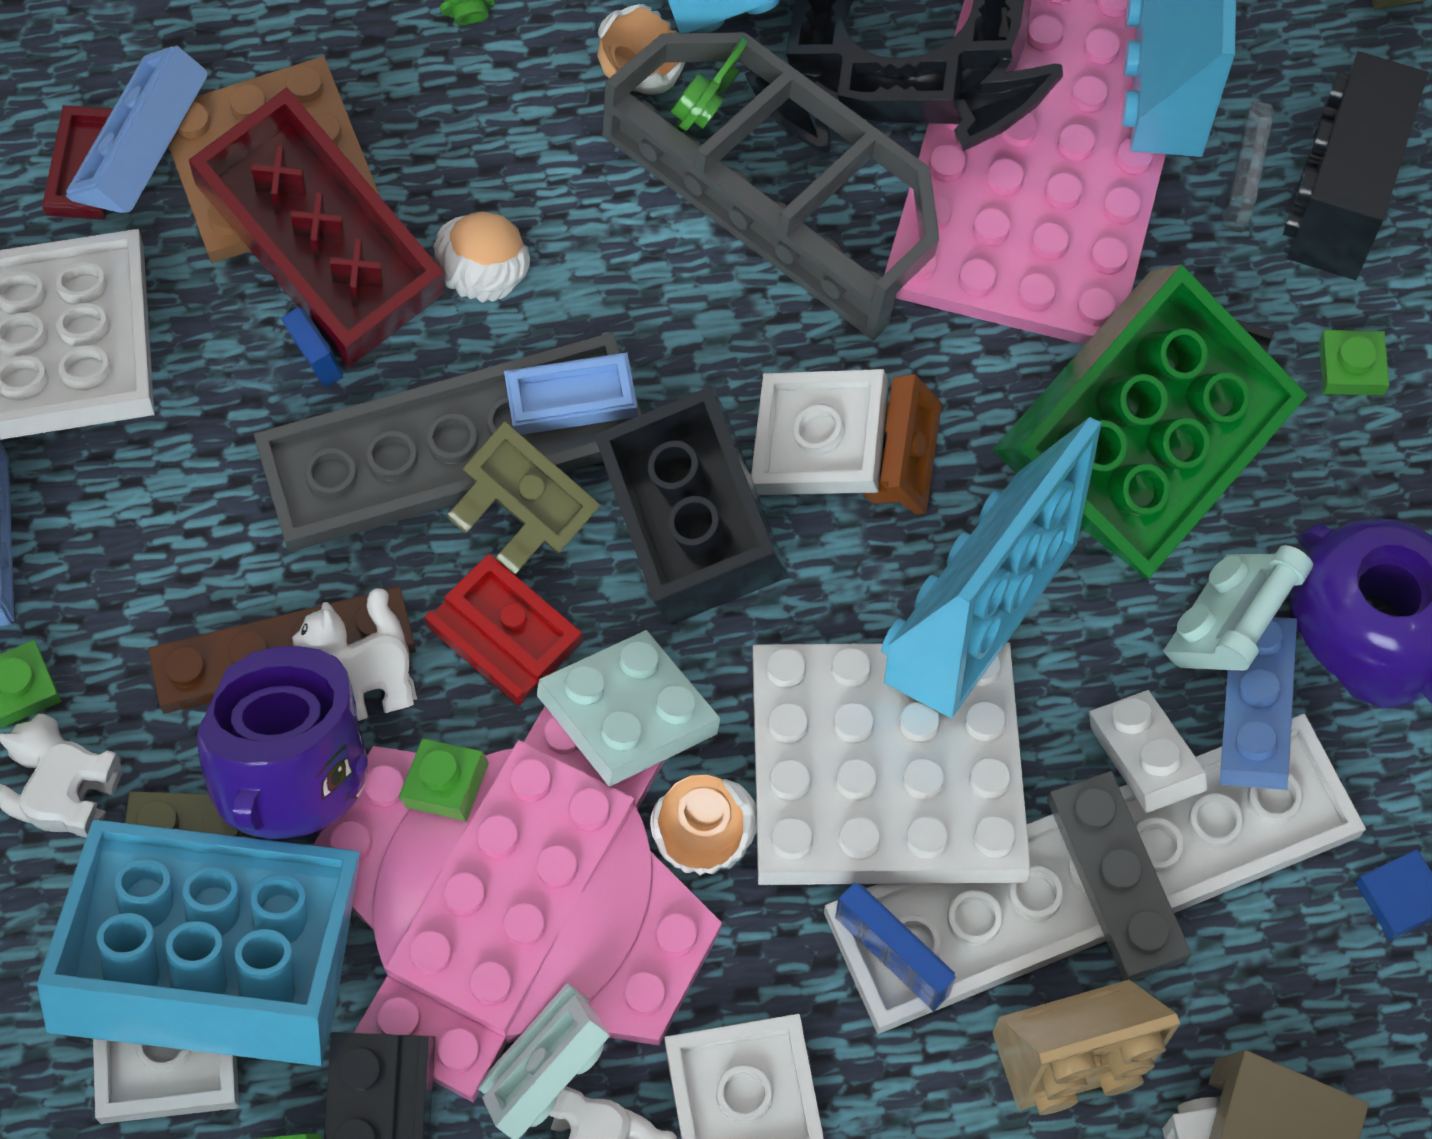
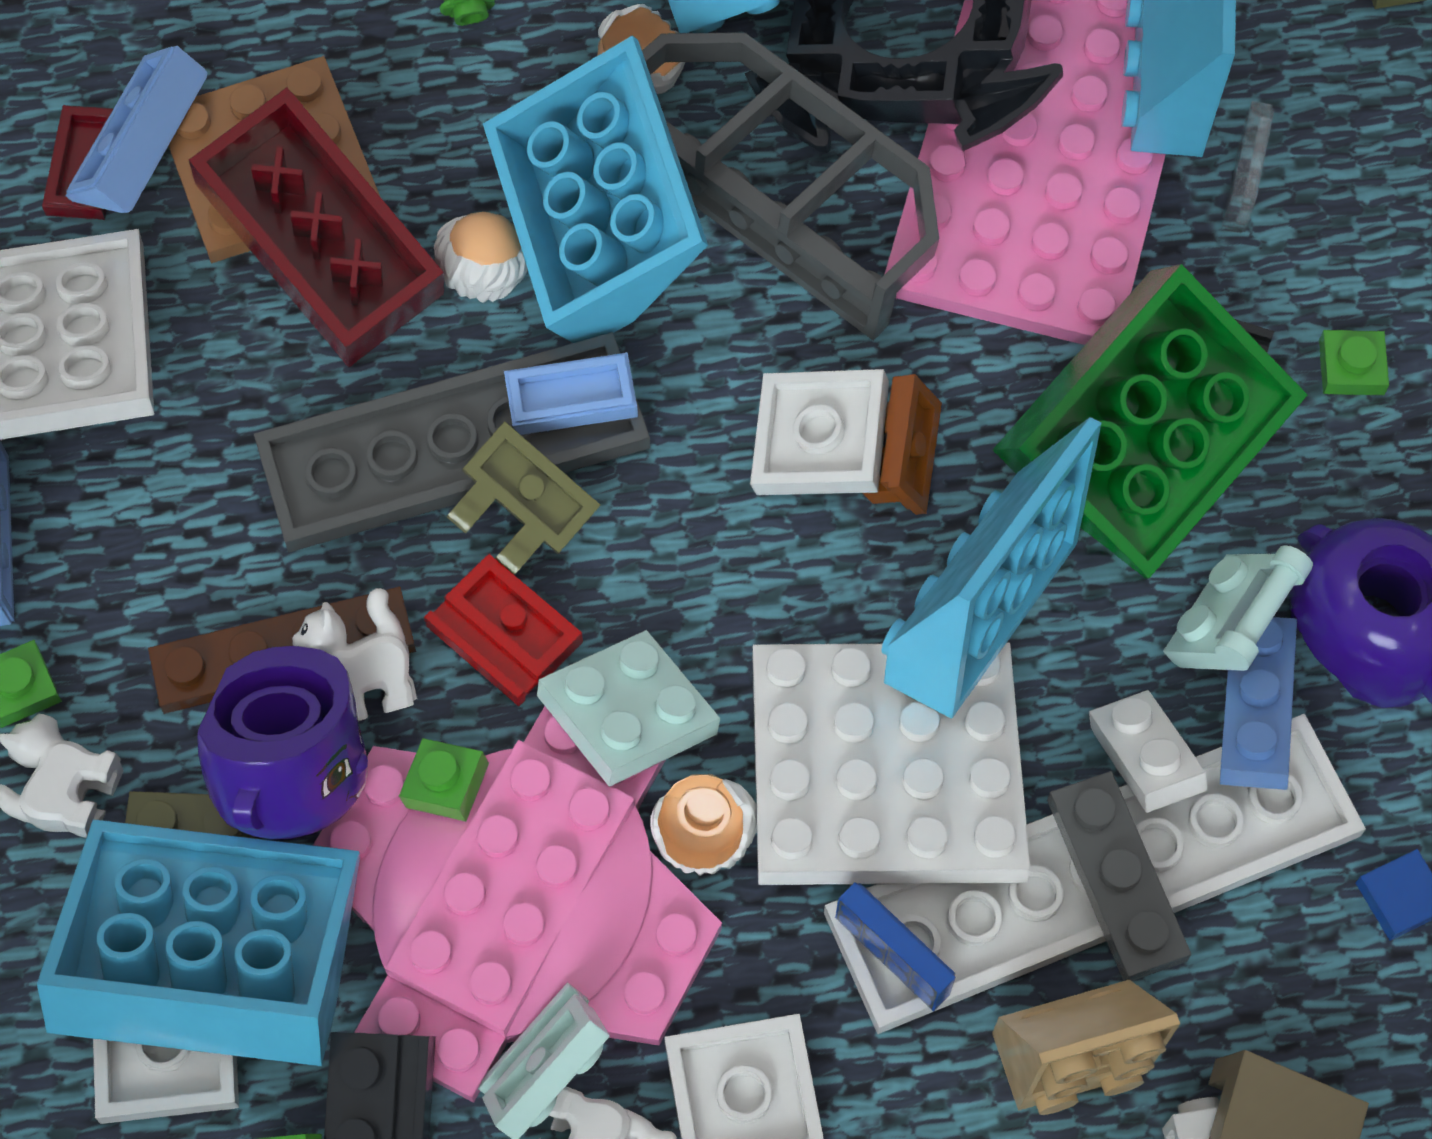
(312, 346): blue tile -> none
(596, 194): none -> medium azure slope
(690, 506): black brick -> none
(703, 97): bright green plate -> none
(1353, 164): black brick -> none

